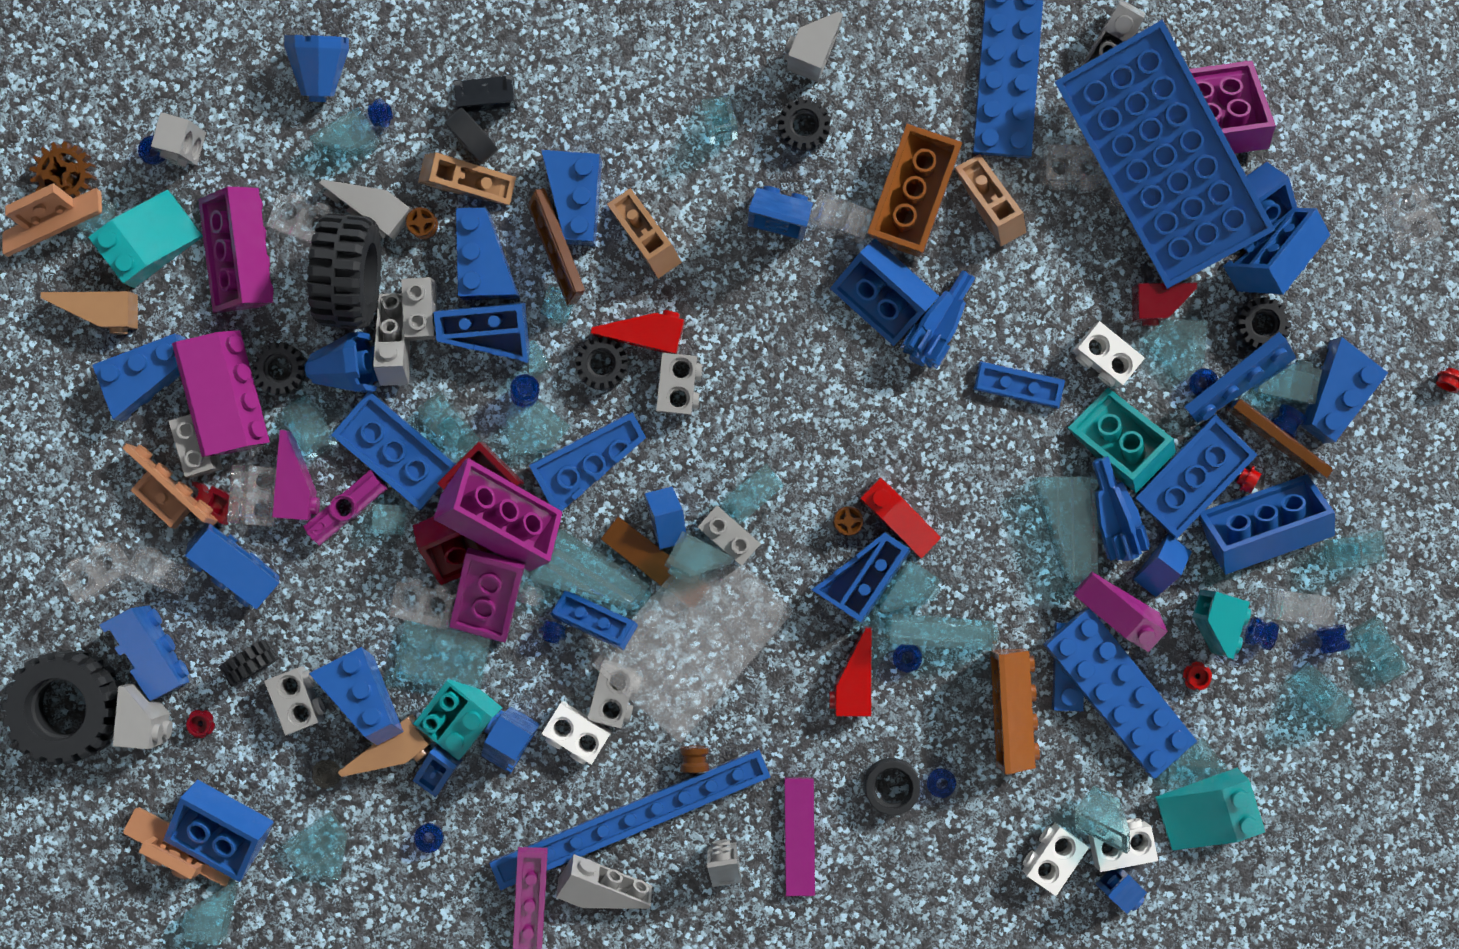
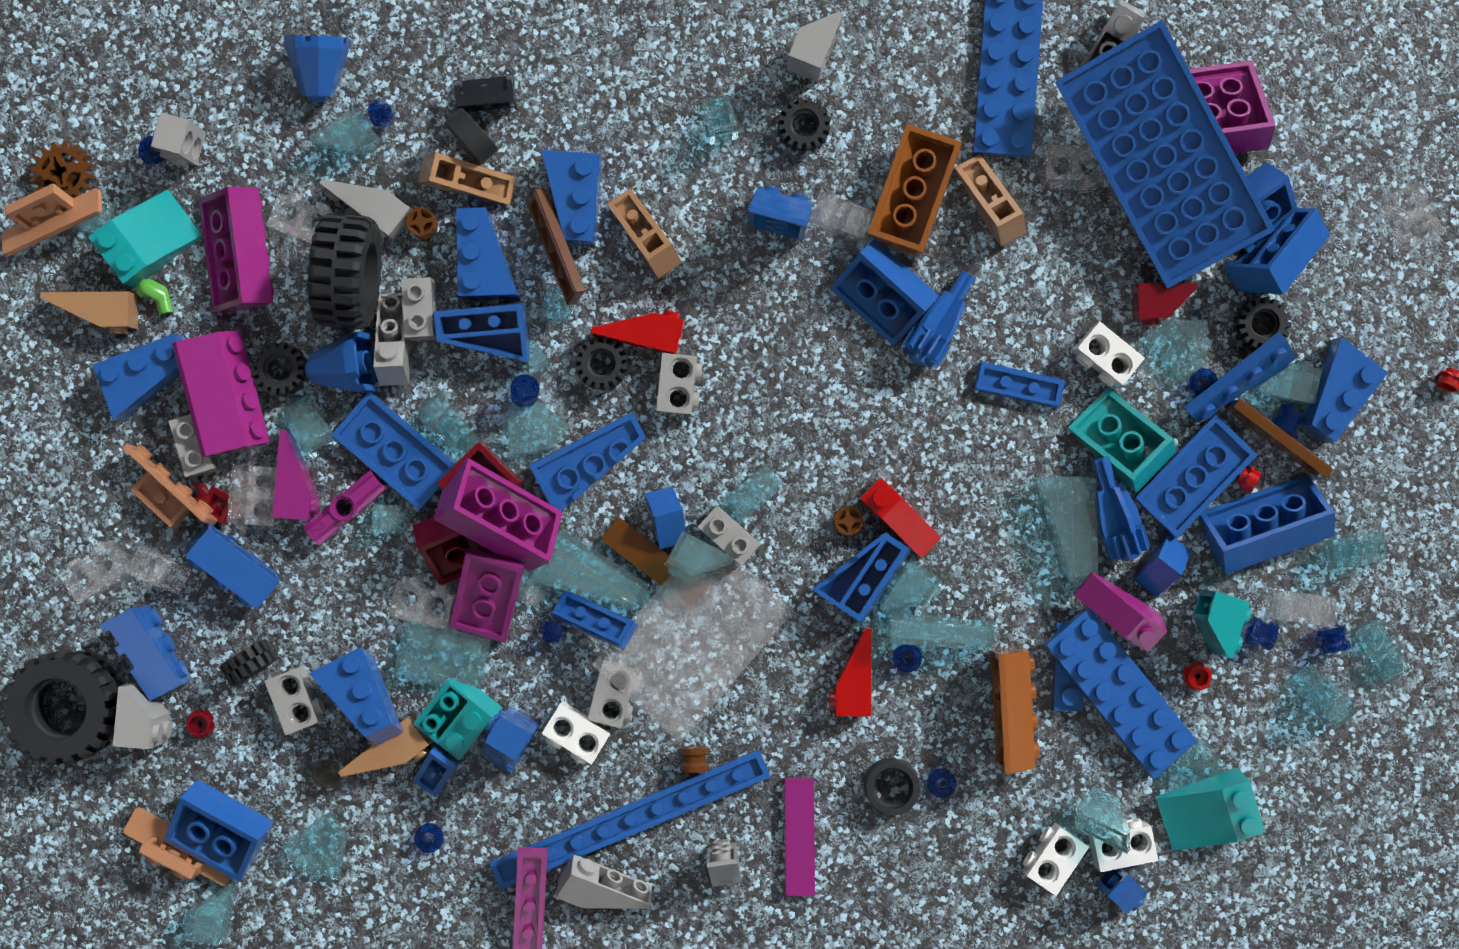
(157, 292): none -> bright green arm

